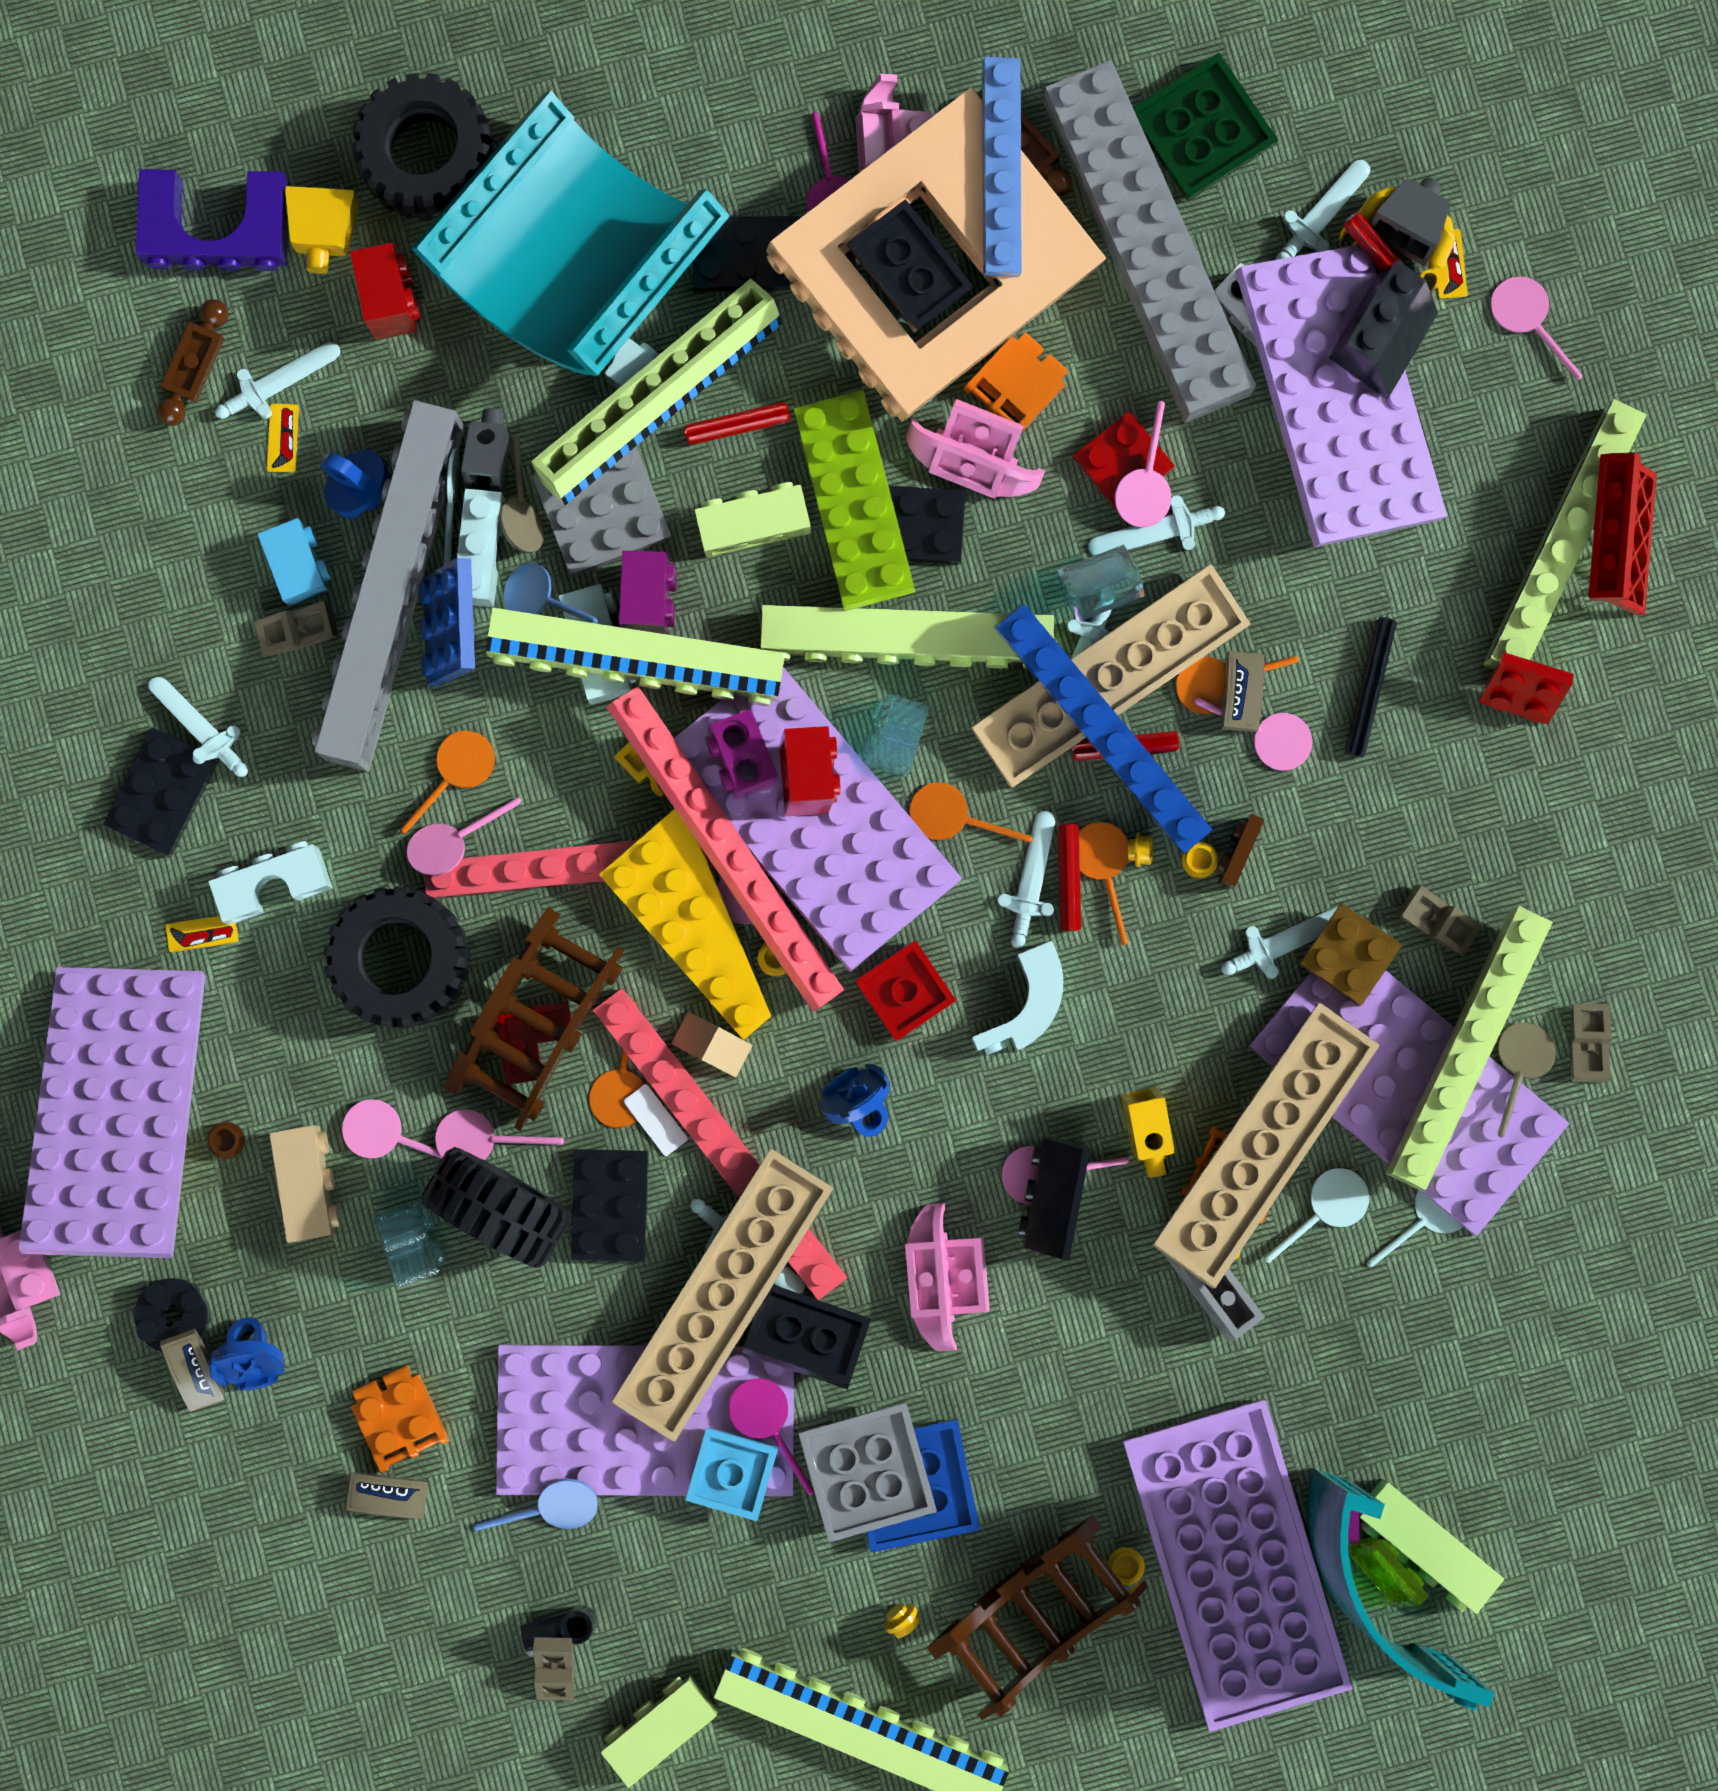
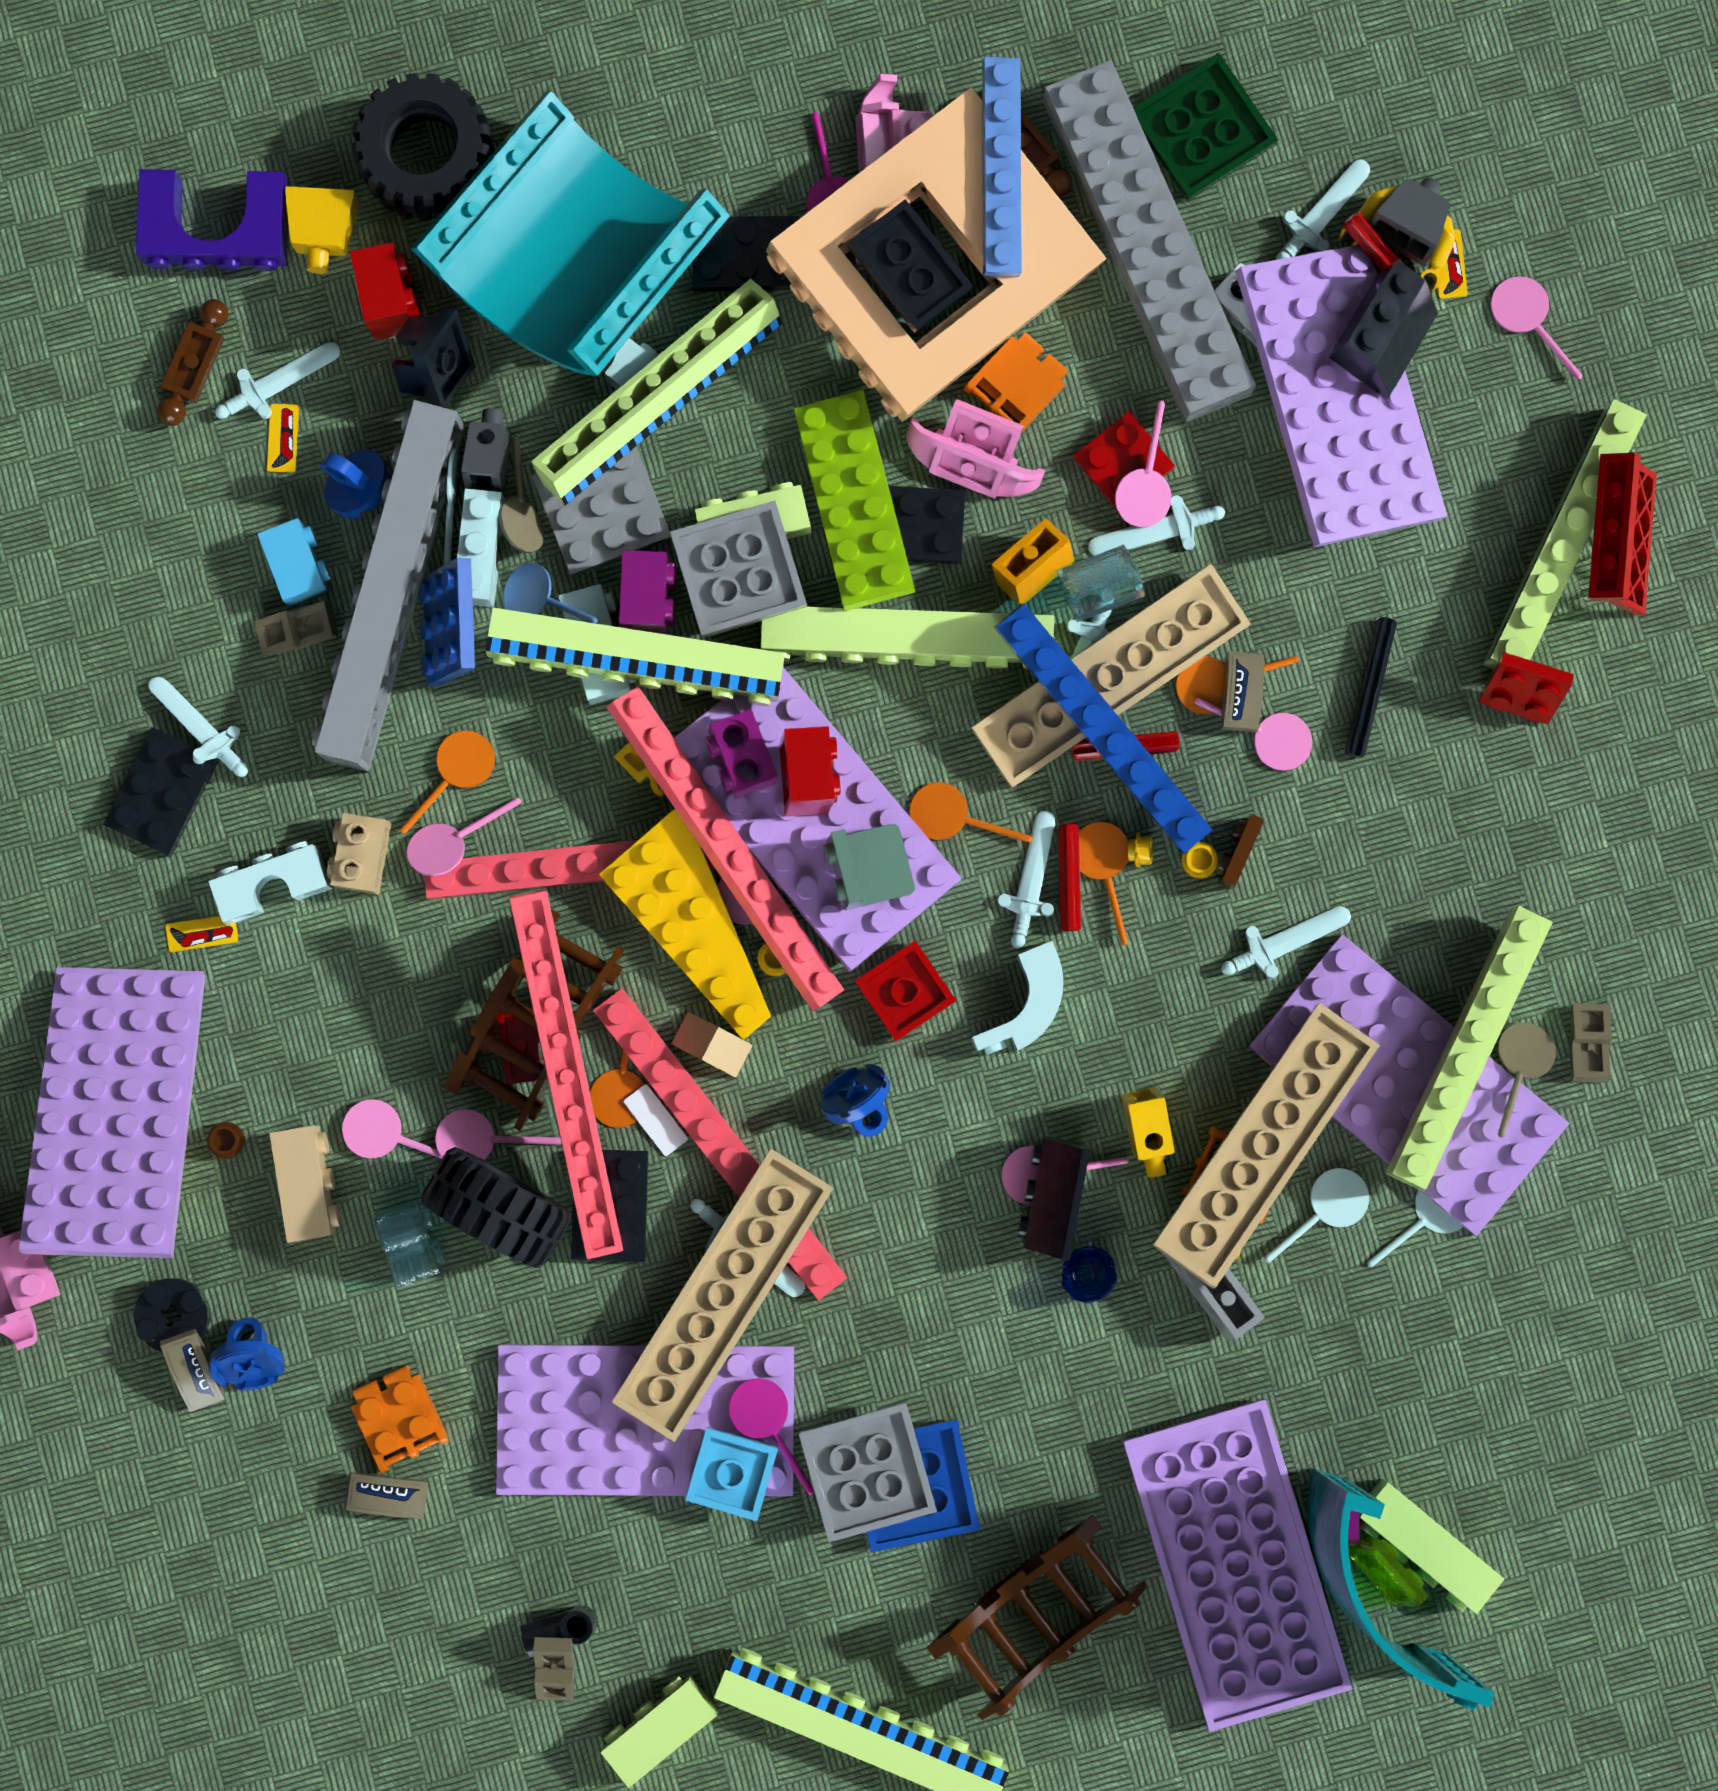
(348, 947): black tyre -> none
(359, 853): none -> tan brick
(439, 357): none -> black panel
(561, 1503): piece -> none
(566, 1073): none -> coral plate
(737, 423): red axle -> none
(738, 569): none -> light grey plate
(807, 1336): black plate -> none
(869, 866): none -> sand green bracket
(896, 735): clear light blue brick -> none
(901, 1620): yellow plate -> none
(943, 1277): bright pink plate -> none
(1032, 562): none -> light orange brick
(1089, 1274): none -> clear blue hair
(1126, 1565): yellow plate -> none
(1350, 954): pearl gold plate -> none
(1439, 920): dark tan slope -> none

